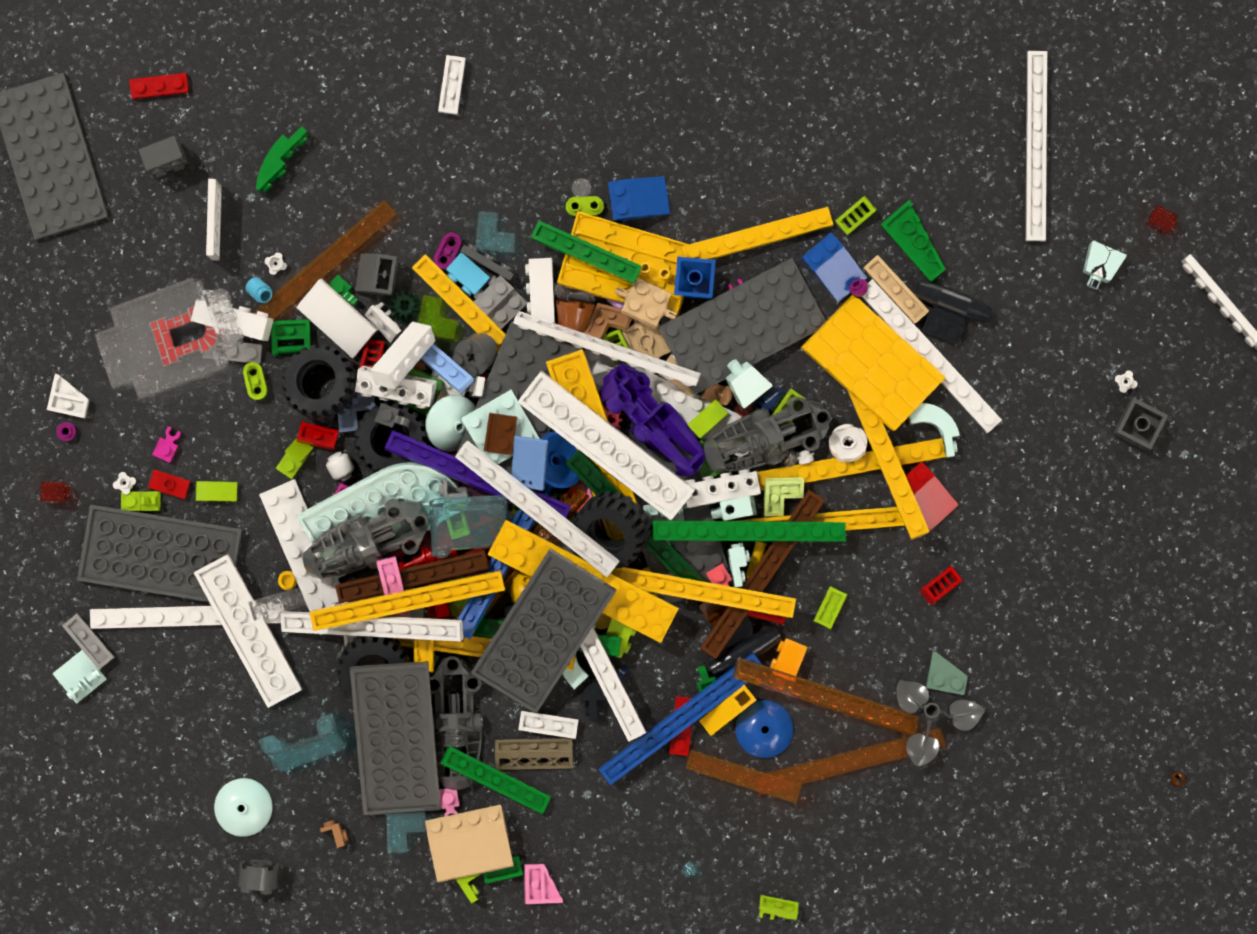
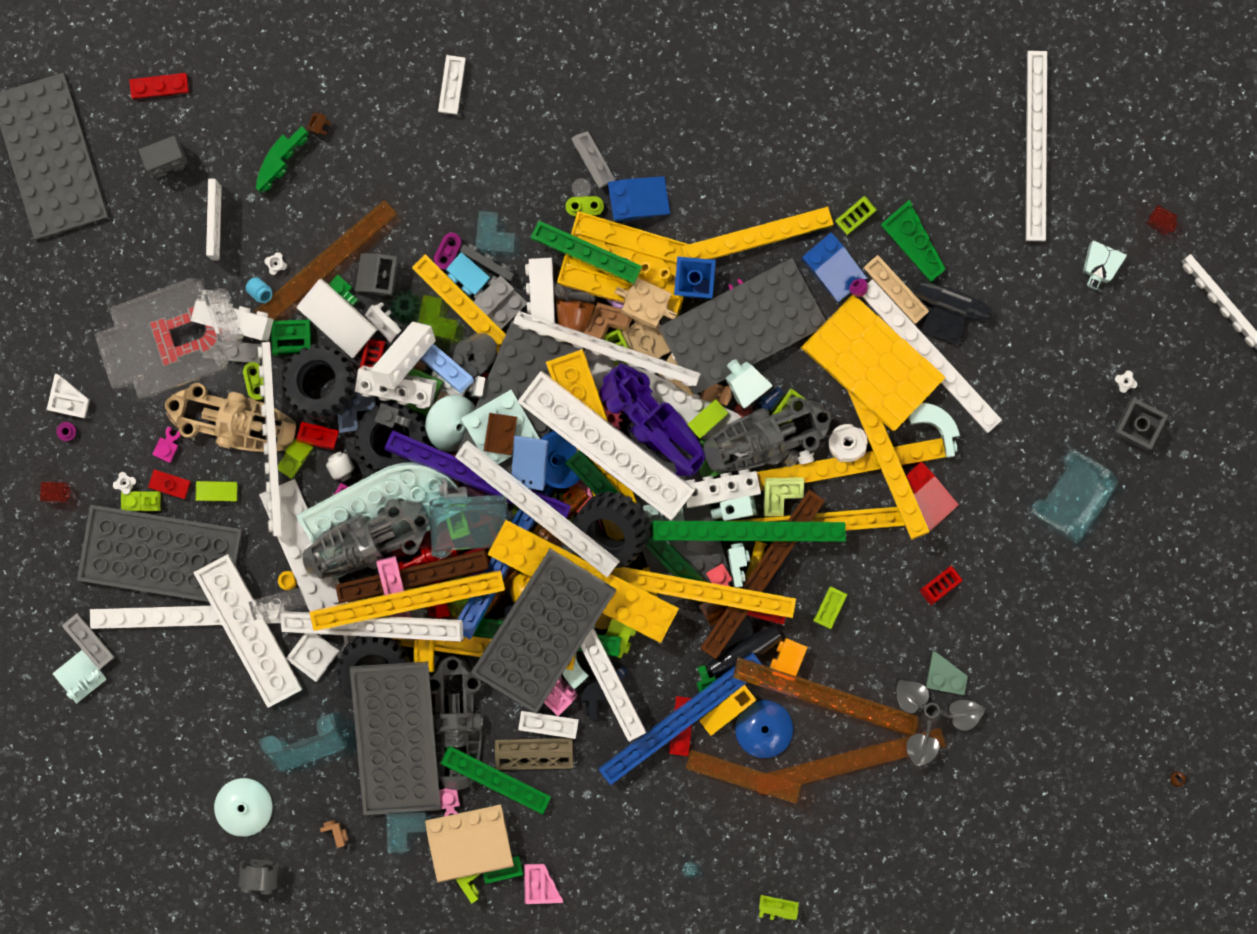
(232, 420): none -> tan piece
(268, 429): none -> white plate
(312, 655): none -> white tile
(316, 123): none -> reddish brown tile
(560, 697): none -> bright pink bracket
(593, 159): none -> light grey plate
(1076, 496): none -> clear light blue windscreen

